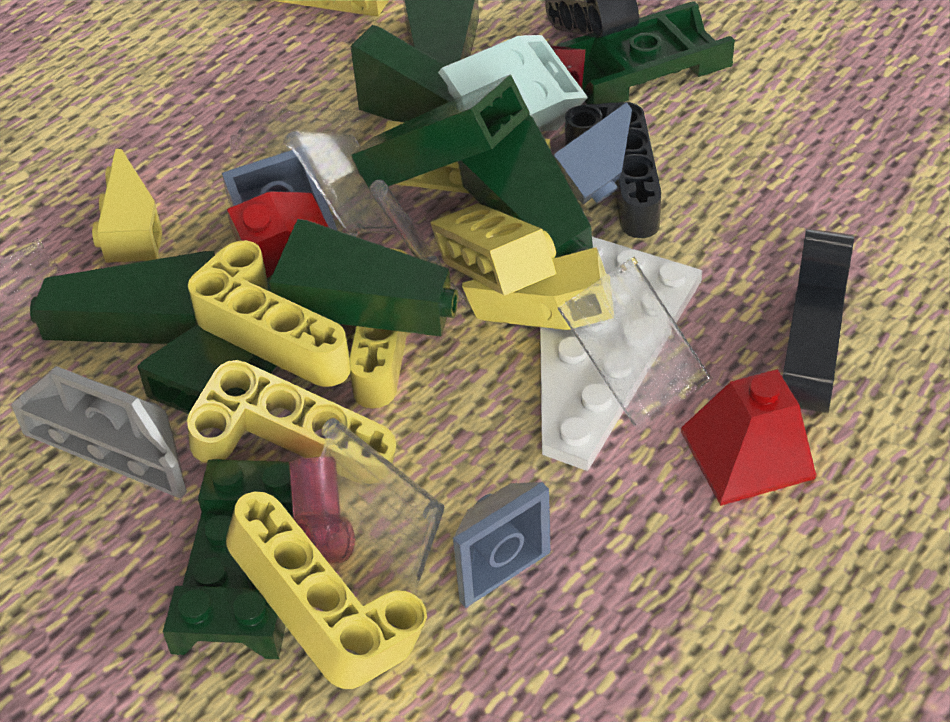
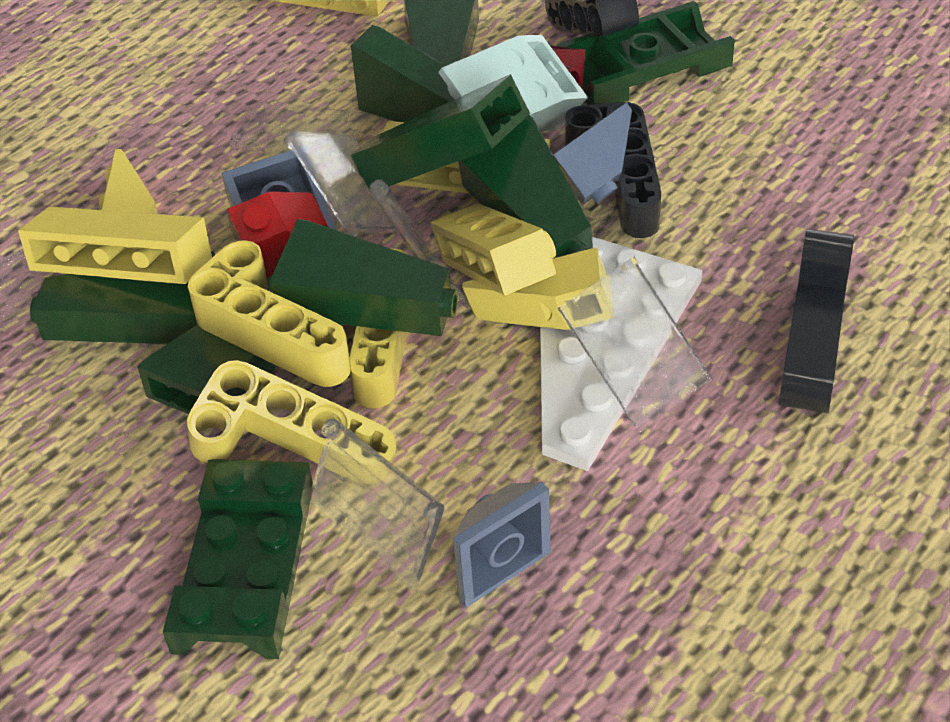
(102, 428): light grey wedge -> none
(116, 244): none -> light yellow brick
(265, 541): light yellow beam -> none
(318, 507): clear pink piece -> none
(751, 439): red slope -> none

